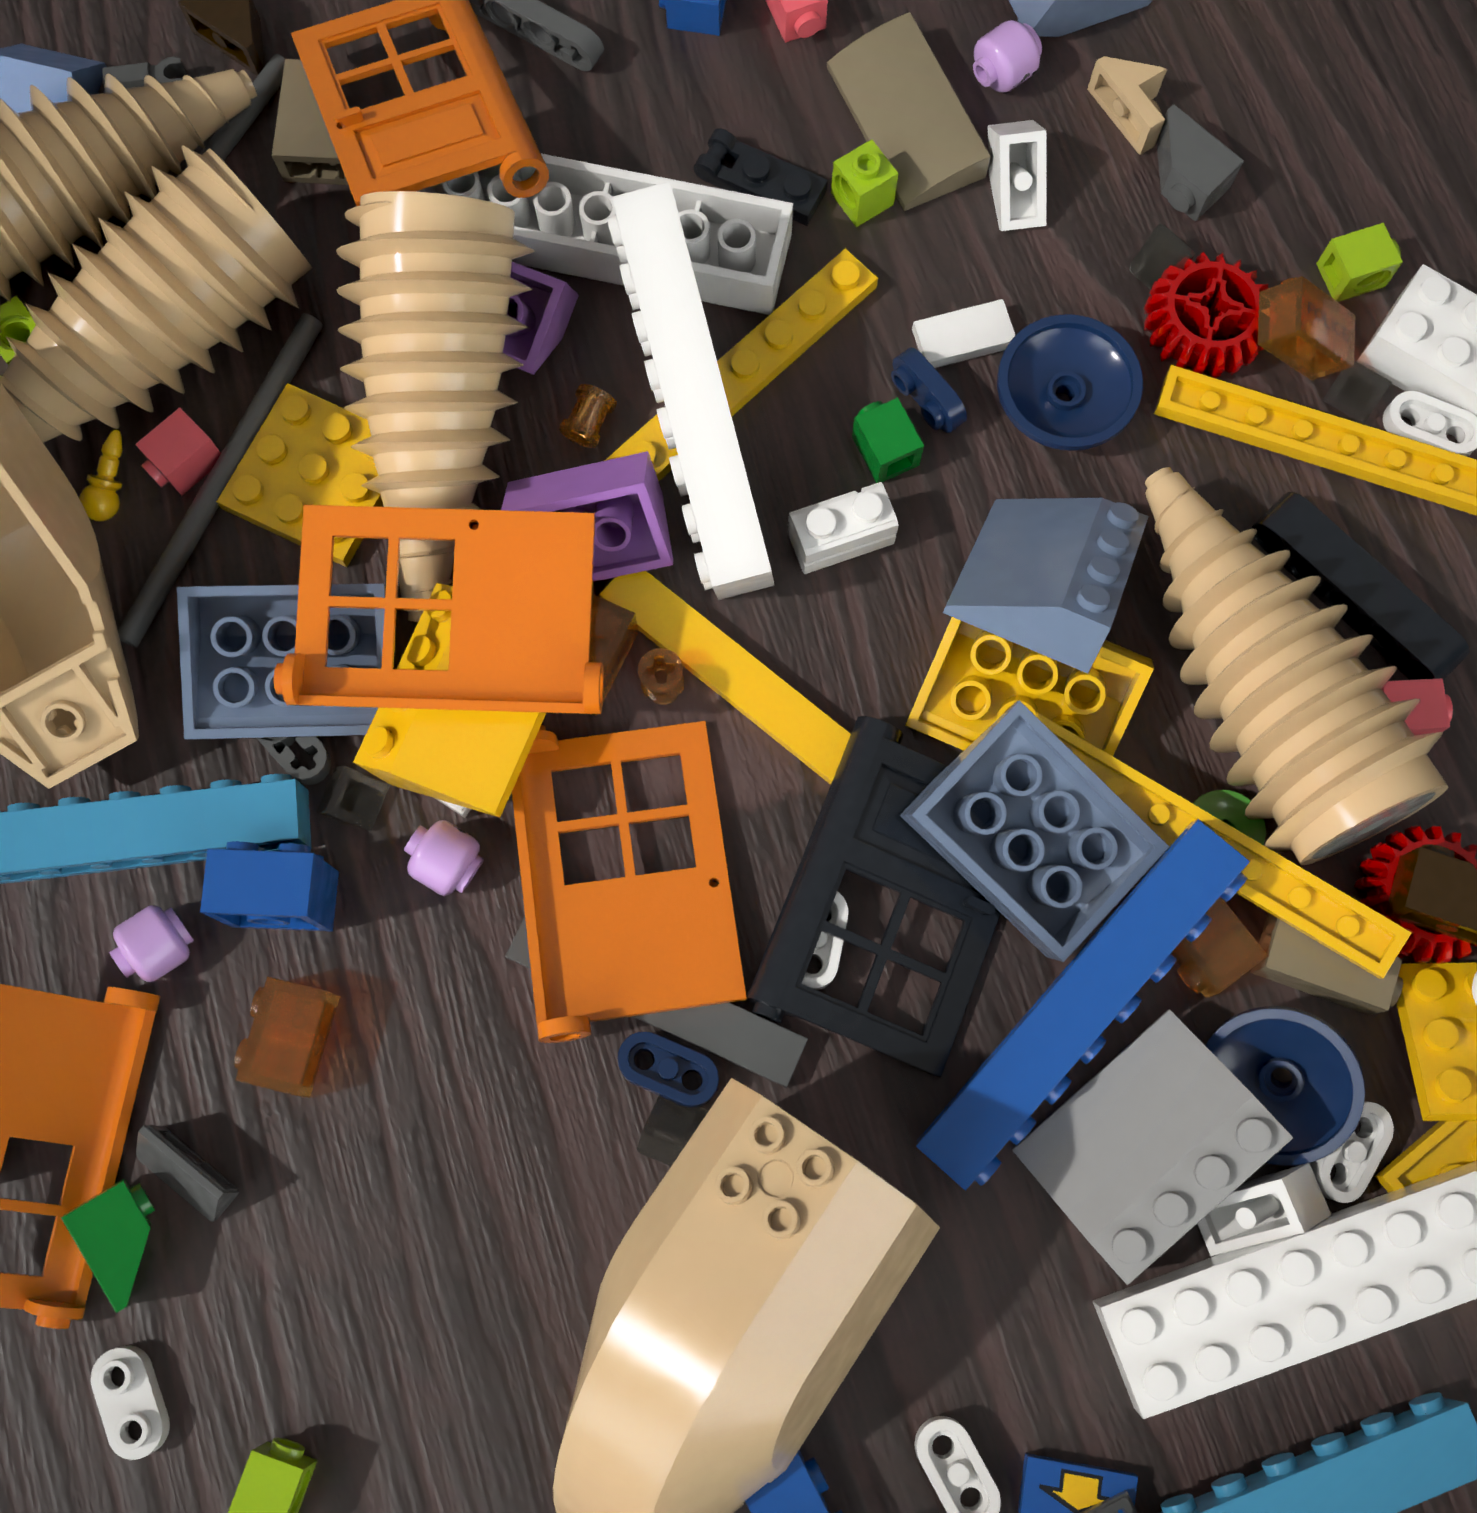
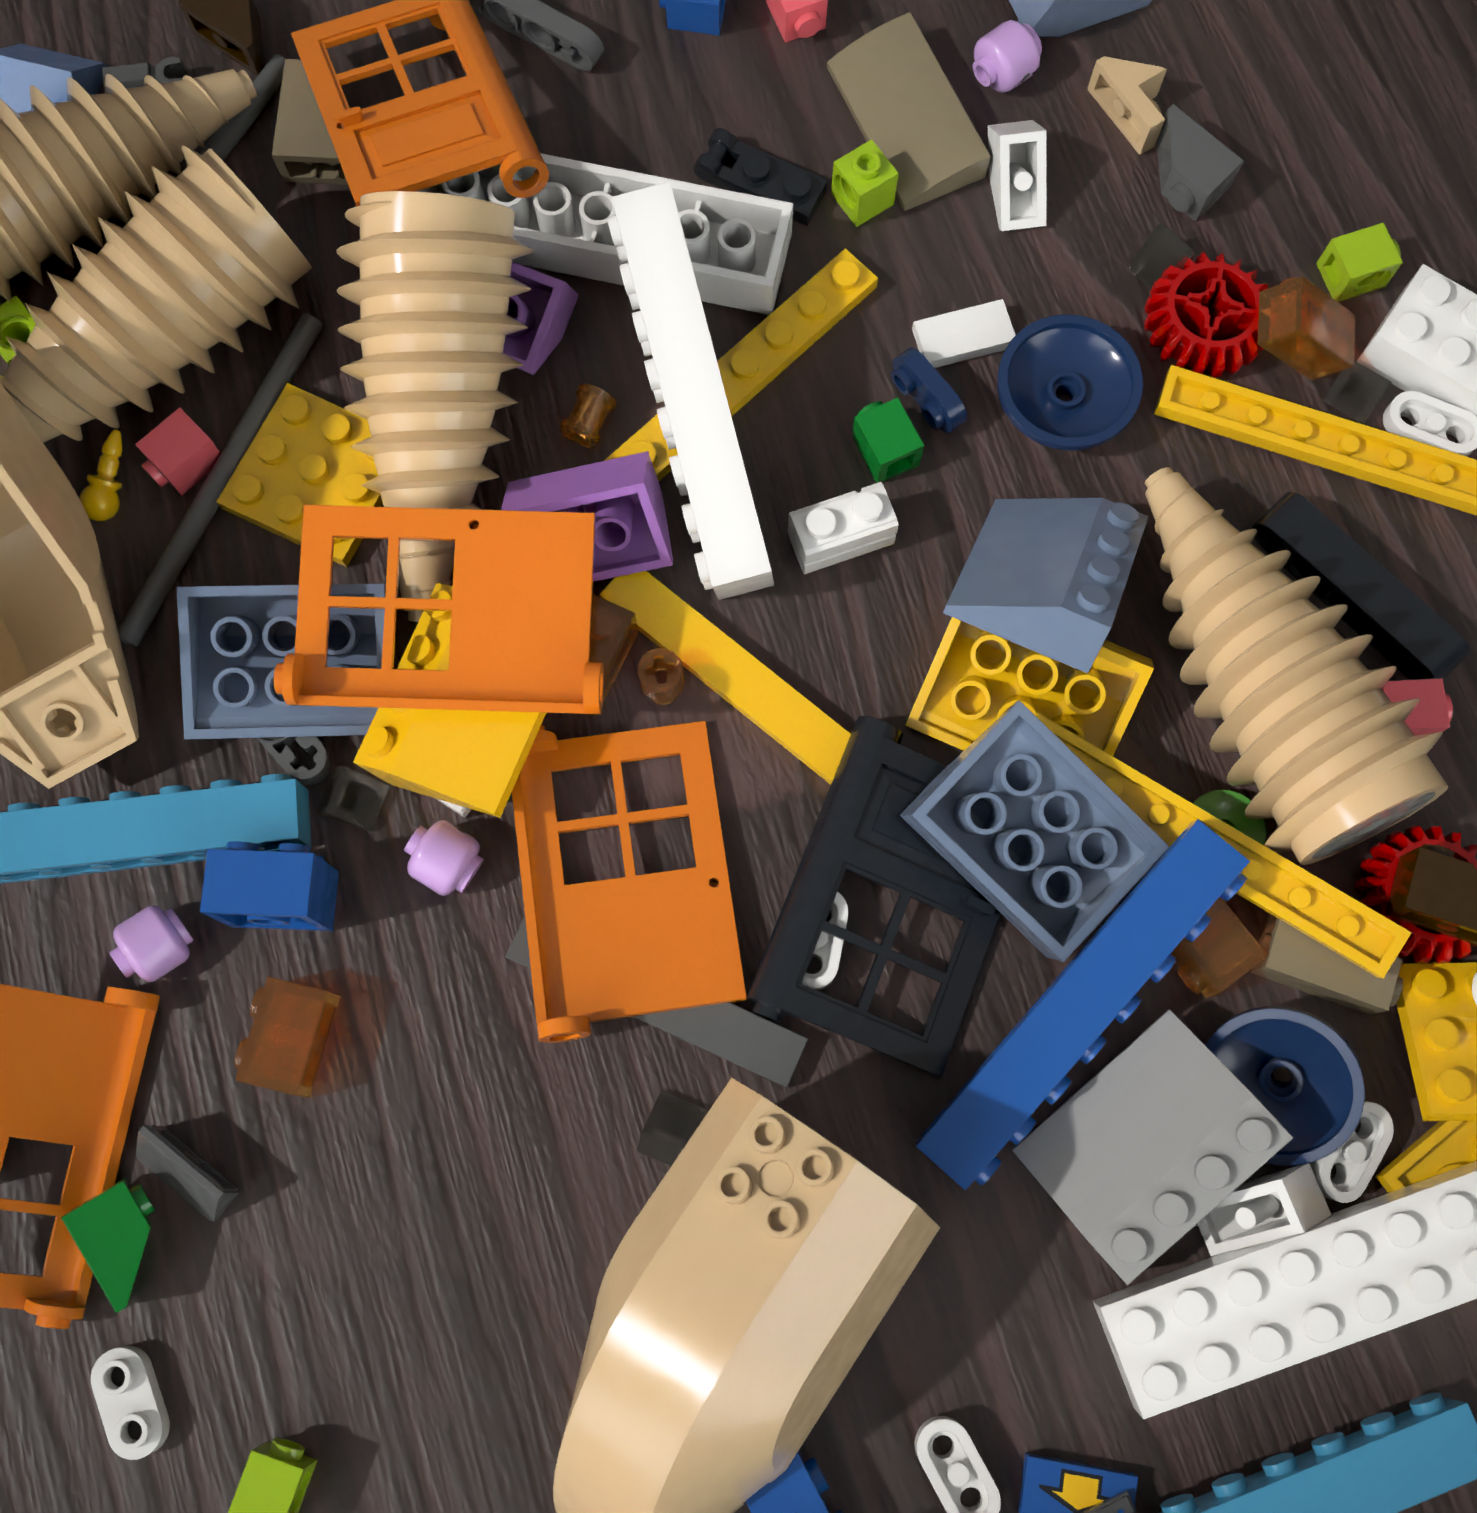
(669, 1068): dark blue plate -> none

